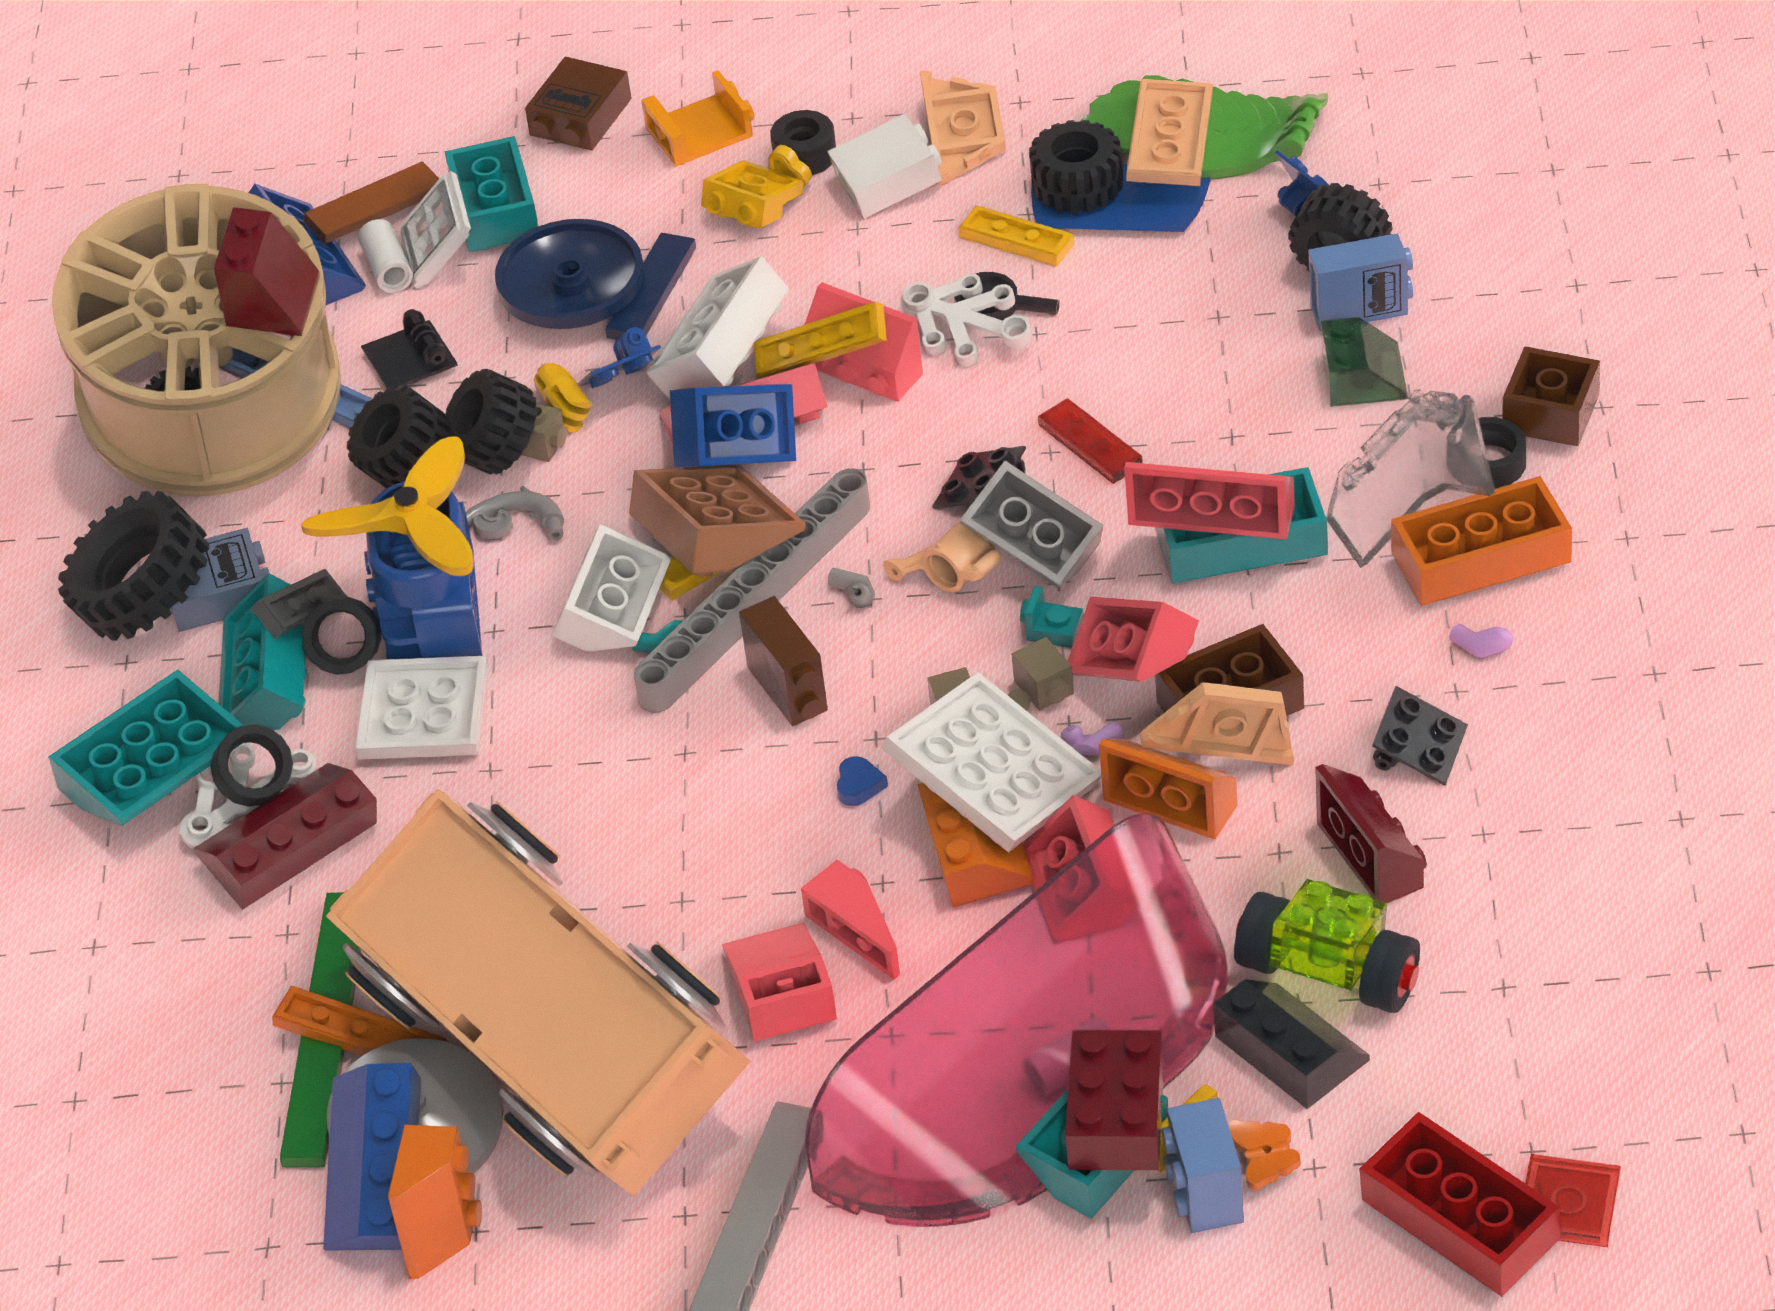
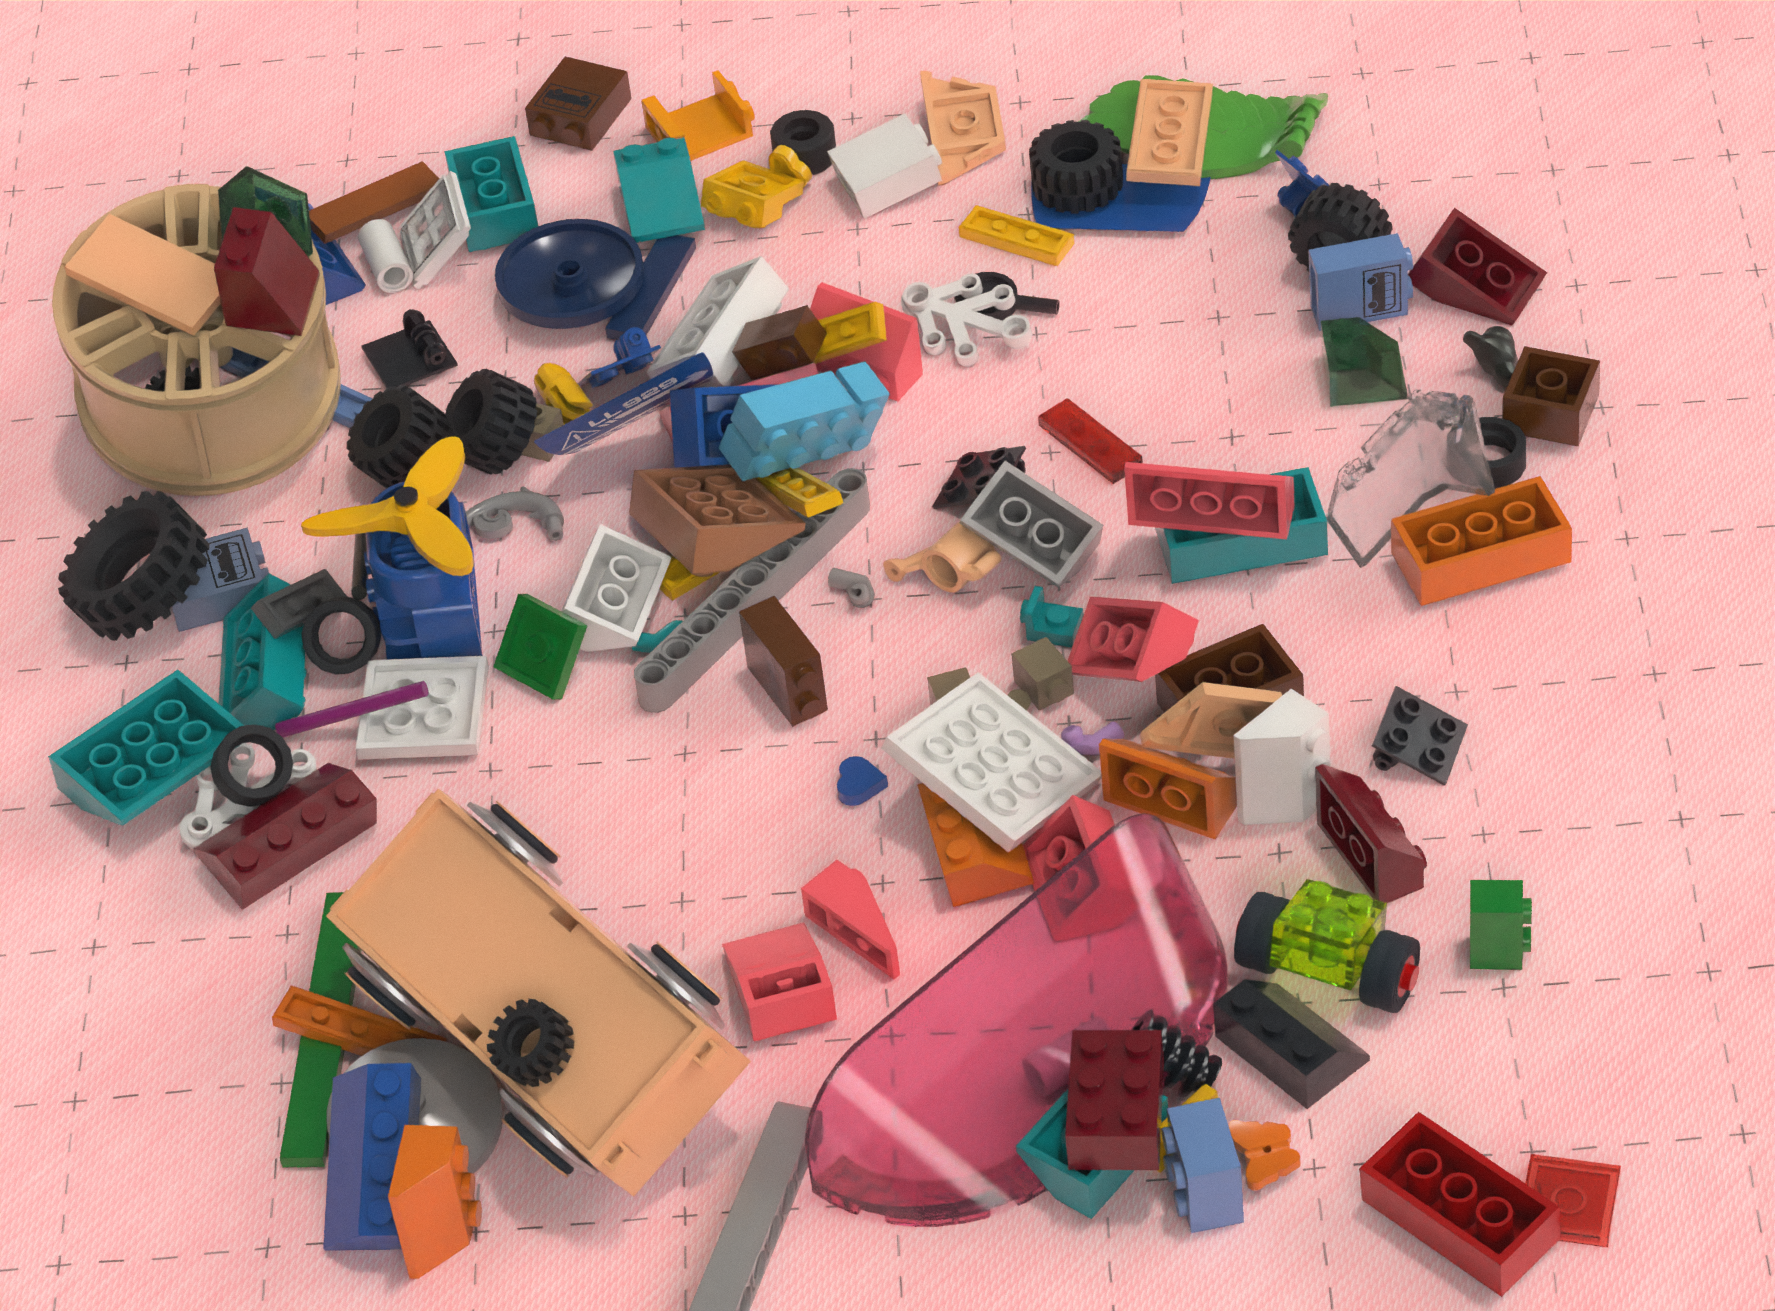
(147, 274): none -> light nougat tile
(264, 193): none -> clear green slope
(352, 709): none -> magenta bar
(359, 573): none -> pearl dark grey bar
(540, 646): none -> green plate
(546, 1054): none -> black tyre
(626, 407): none -> blue sticker
(658, 189): none -> teal slope
(779, 342): none -> reddish brown brick
(802, 491): none -> yellow tile
(803, 421): none -> medium azure piece
(1182, 1058): none -> black piece
(1279, 759): none -> white slope
(1475, 271): none -> dark red slope
(1481, 643): lavender arm -> none
(1494, 352): none -> pearl dark grey animal
(1497, 924): none -> green brick

